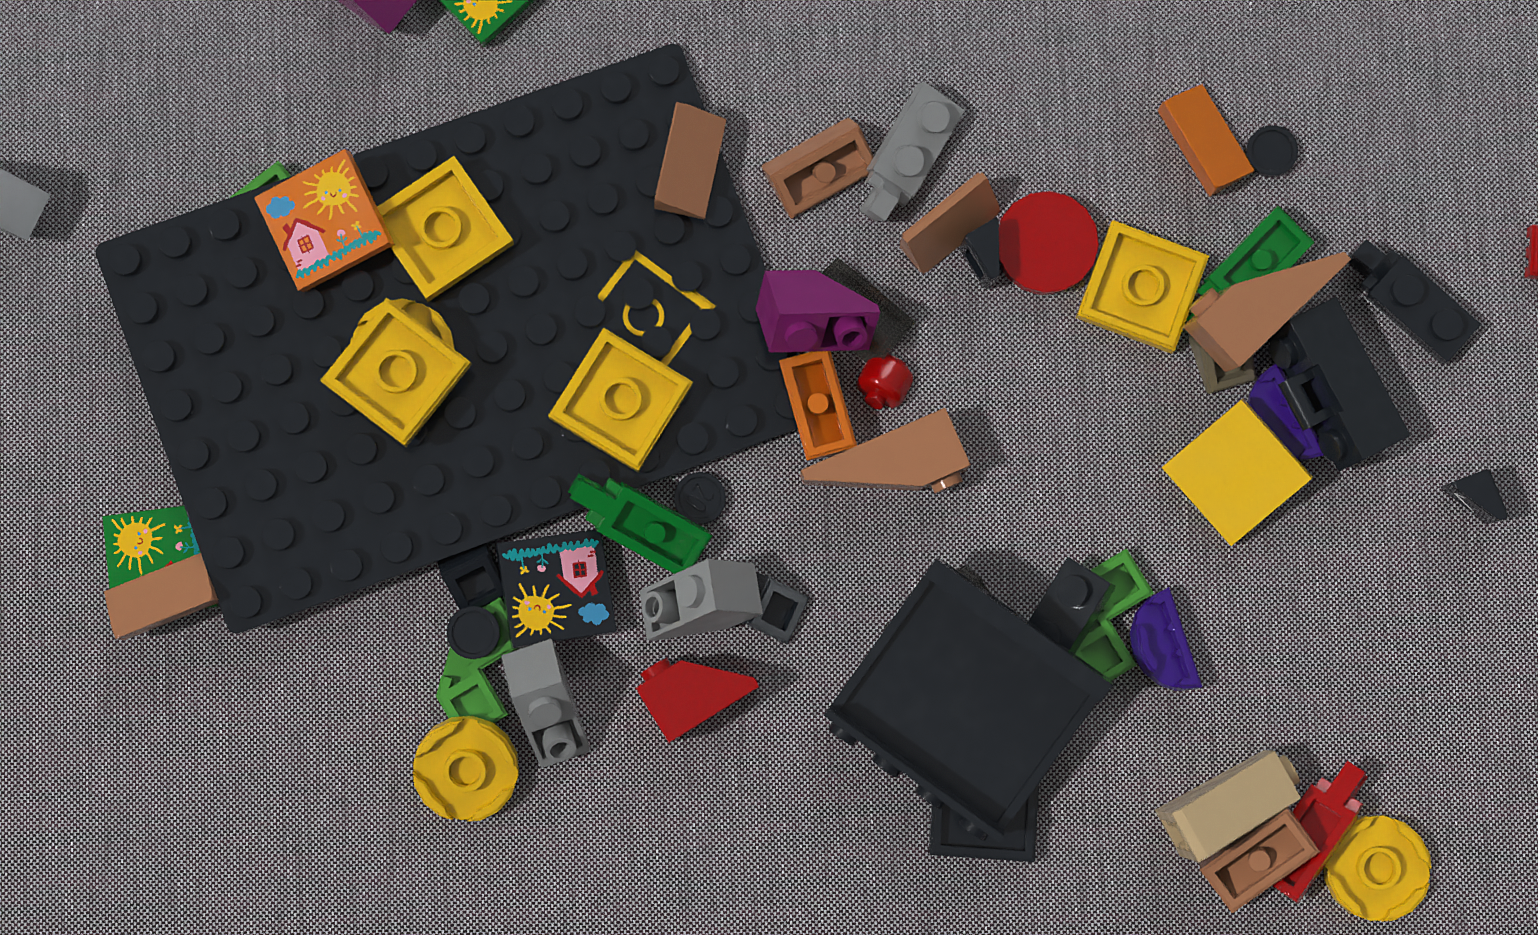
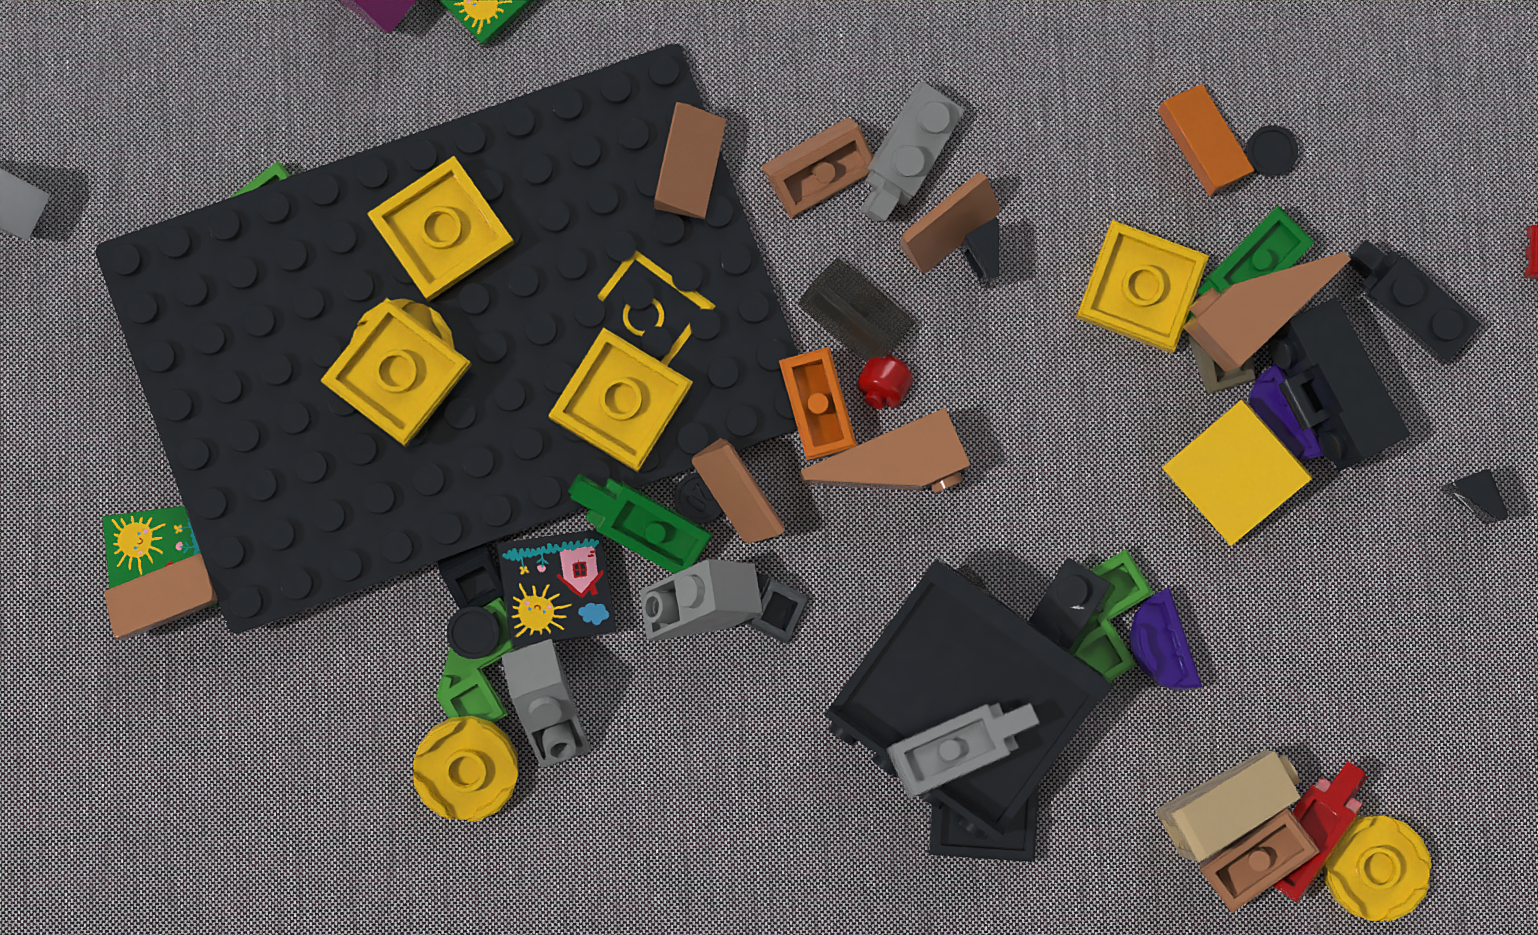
(324, 220): orange tile -> none
(689, 694): red slope -> none
(737, 492): none -> nougat slope
(813, 313): magenta slope -> none
(958, 746): none -> light grey hinge
(1047, 243): red tile -> none

